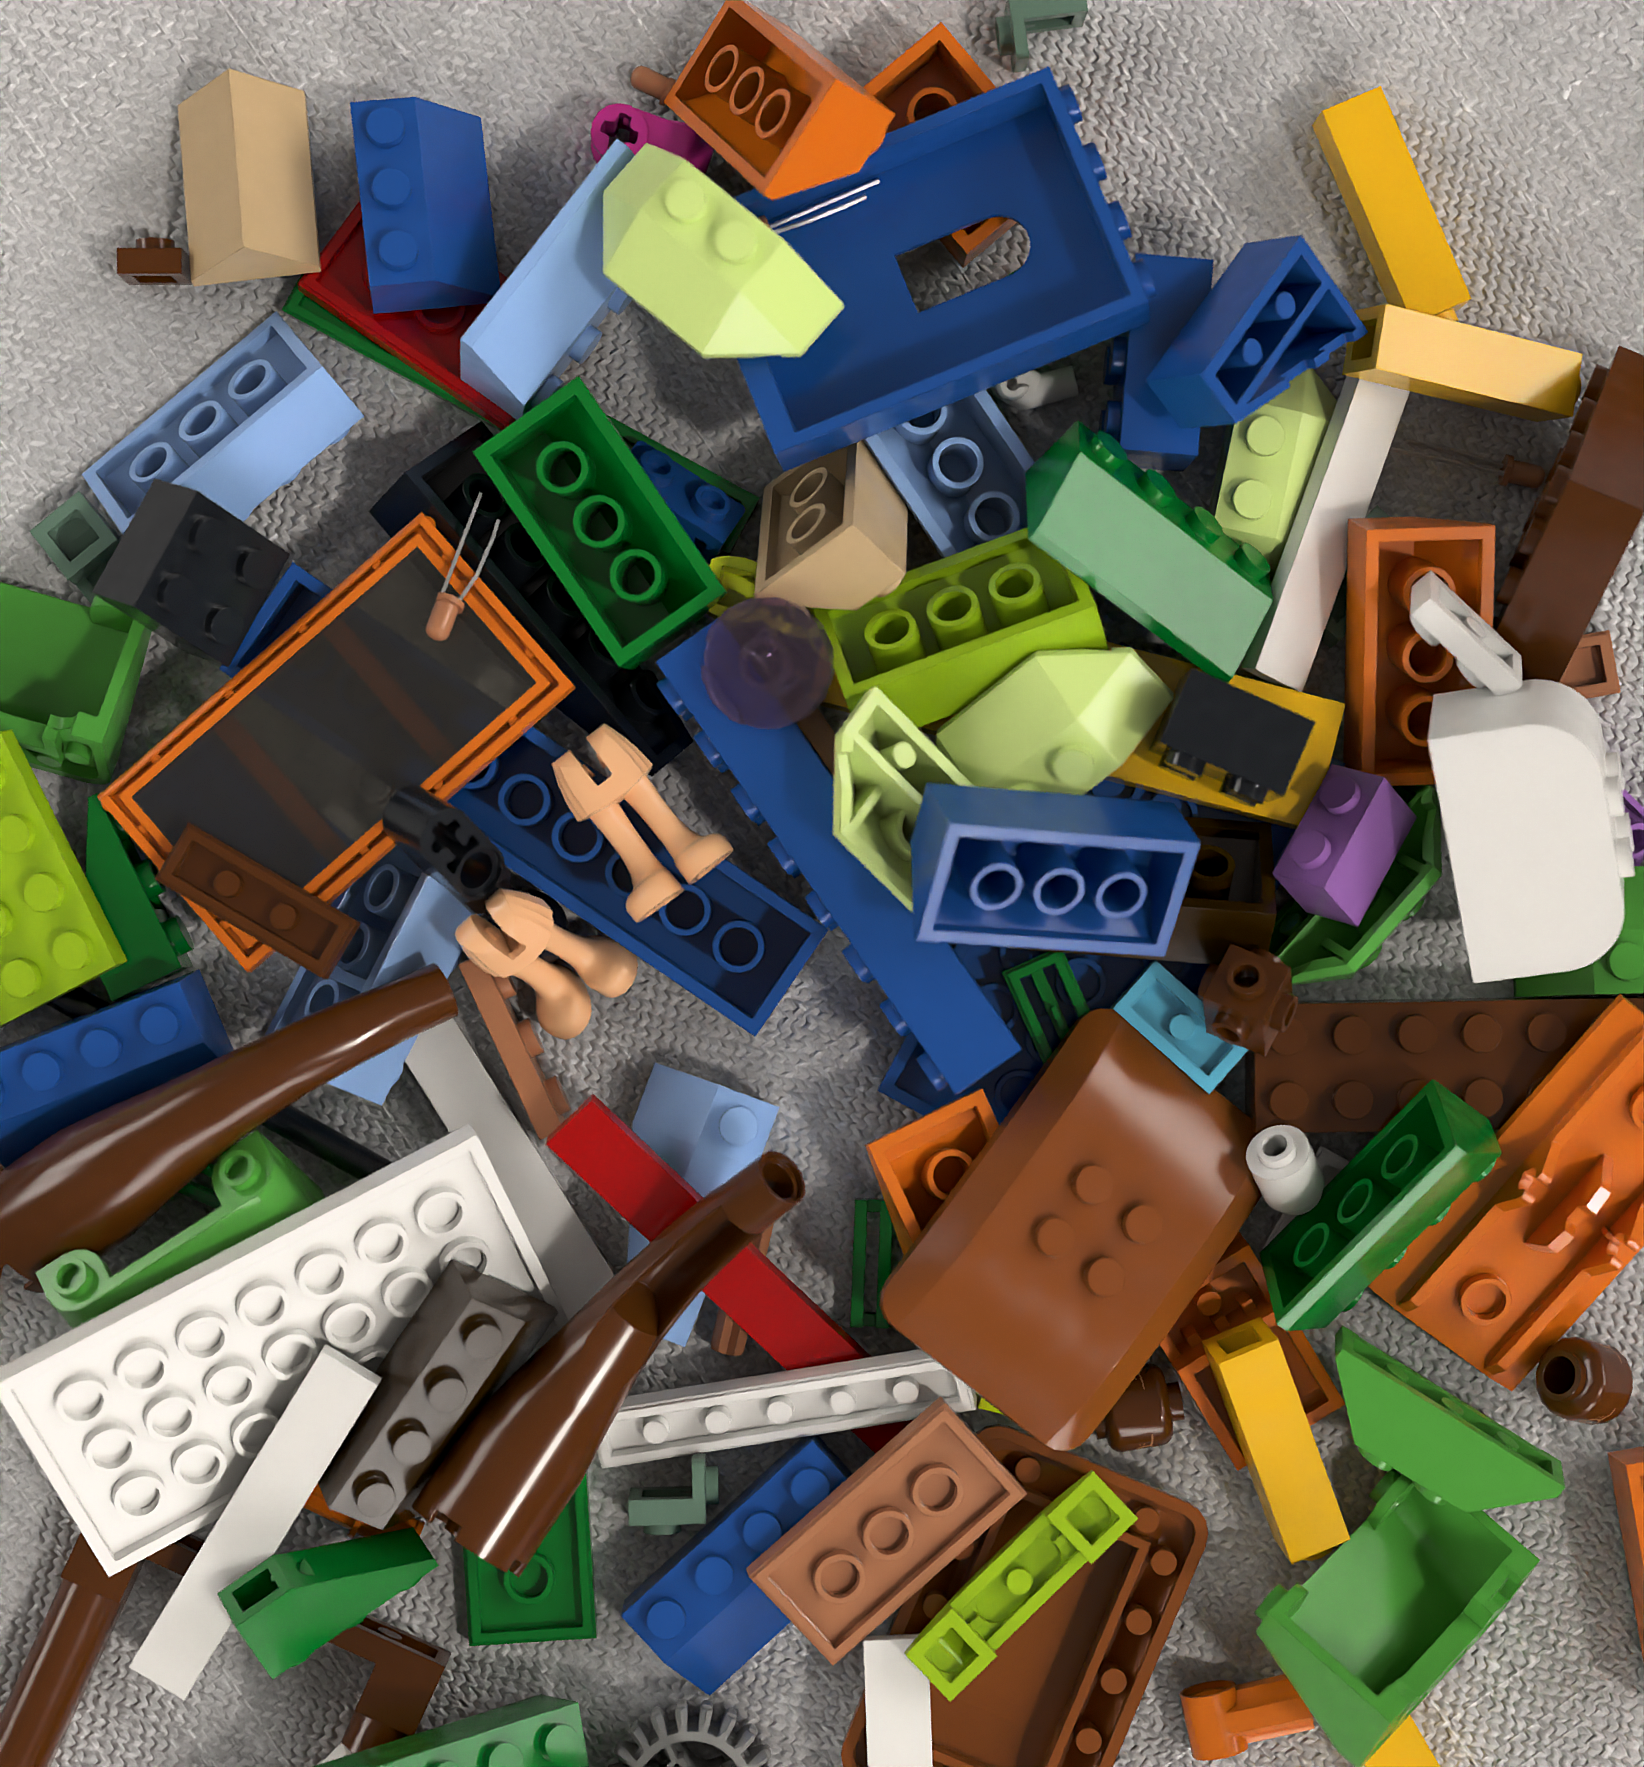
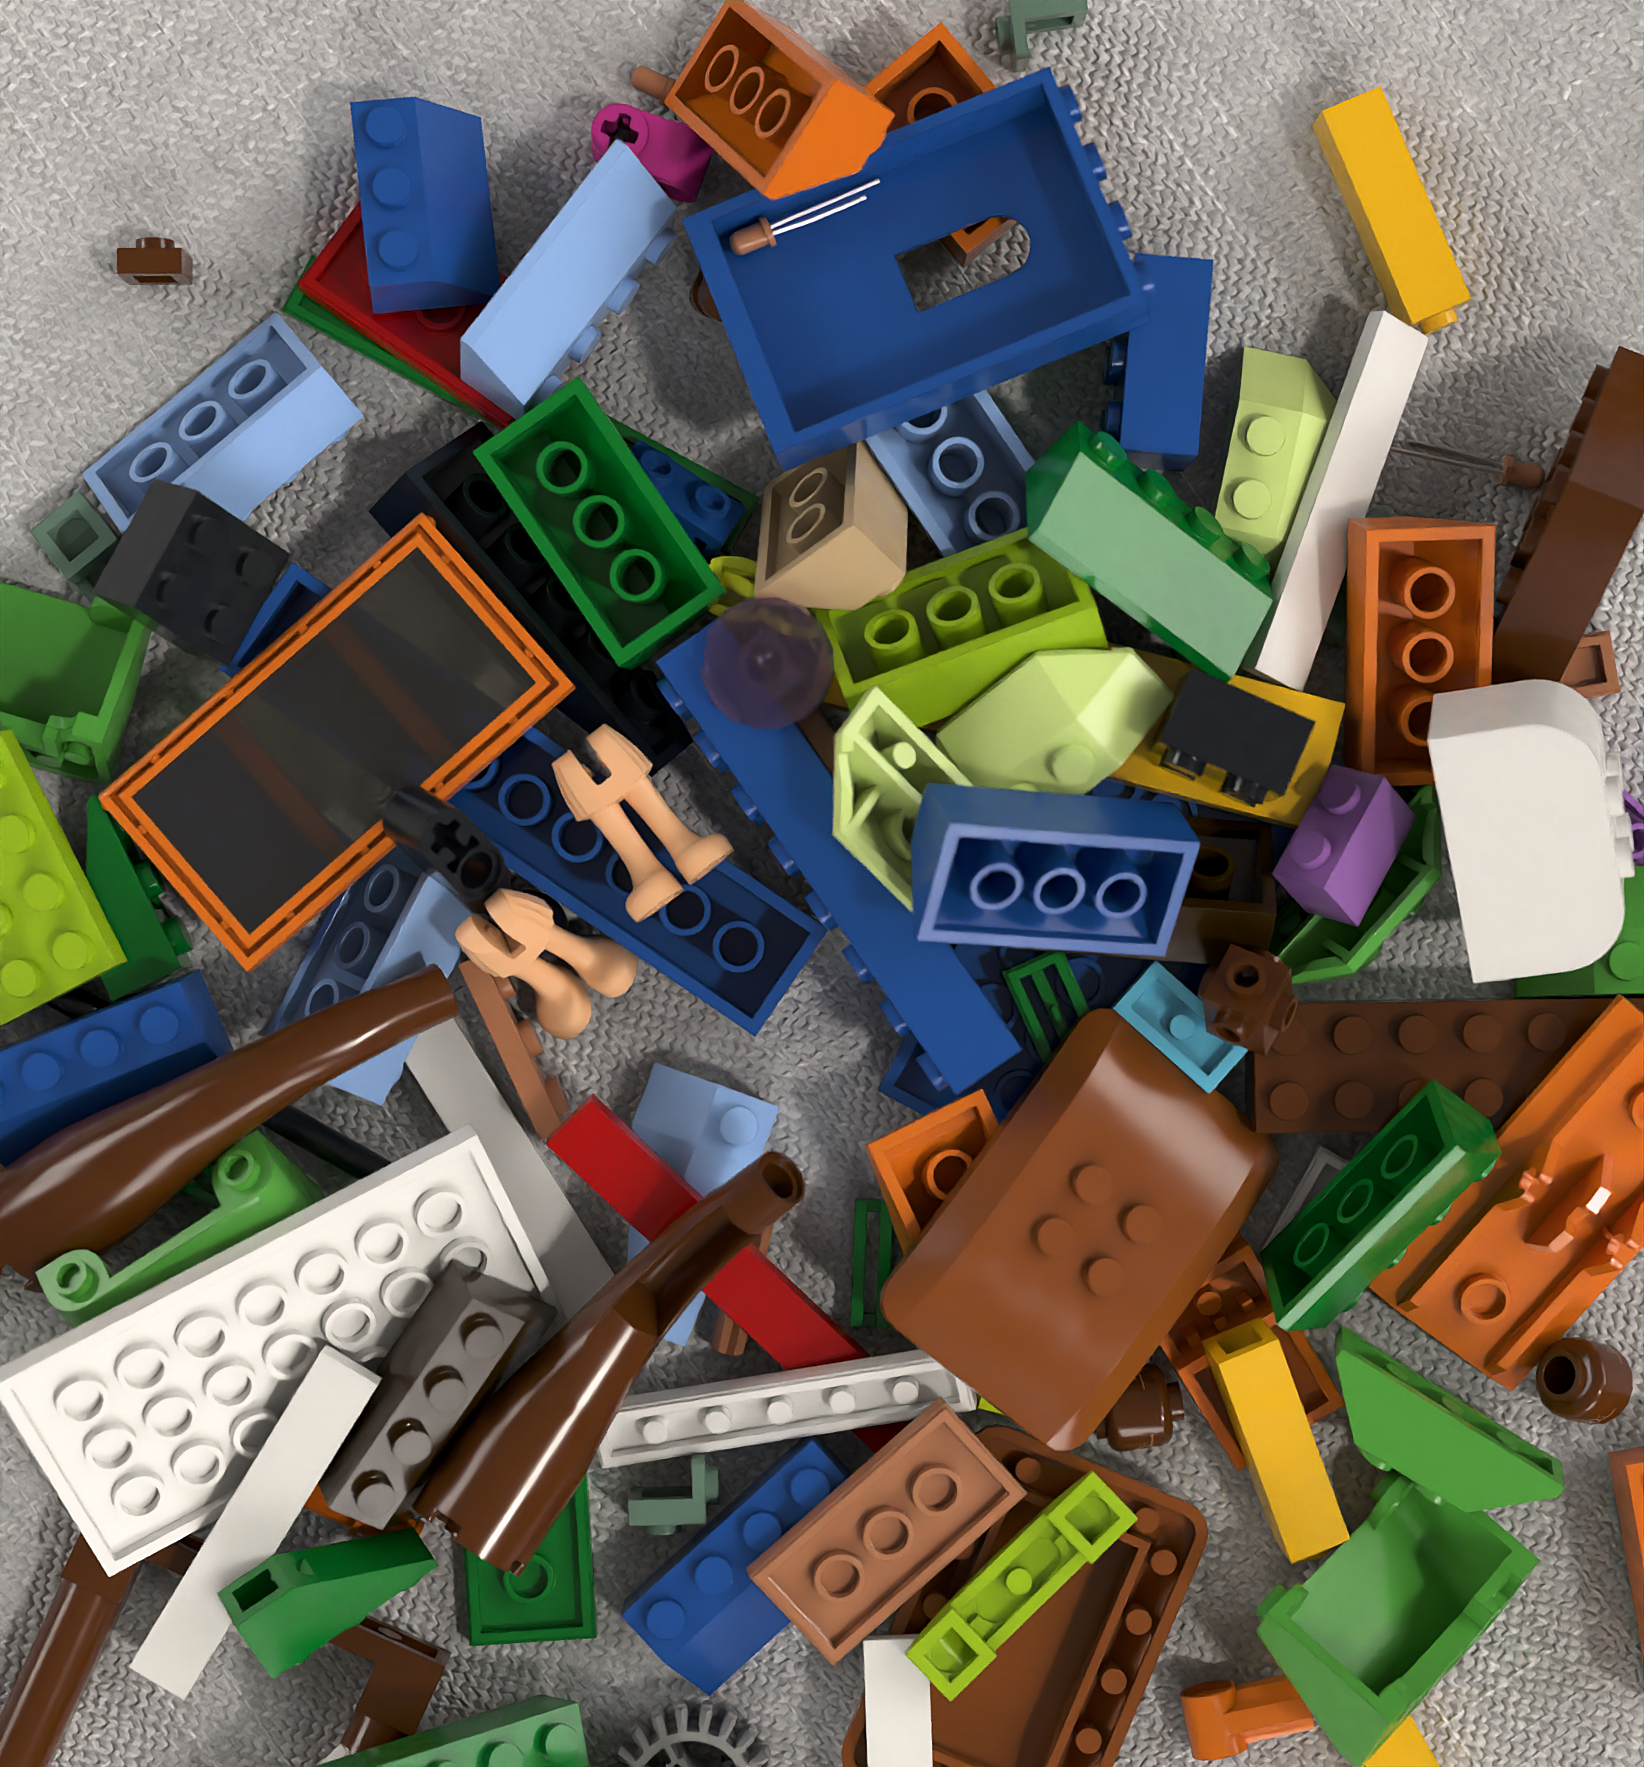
(248, 181): tan slope -> none
(258, 901): reddish brown tile -> none
(447, 605): nougat piece -> none
(708, 263): yellowish green wedge -> none
(1037, 388): white arm -> none
(1254, 334): blue wedge -> none
(1285, 1169): white brick -> none
(1464, 364): yellow brick -> none
(1479, 649): white plate -> none

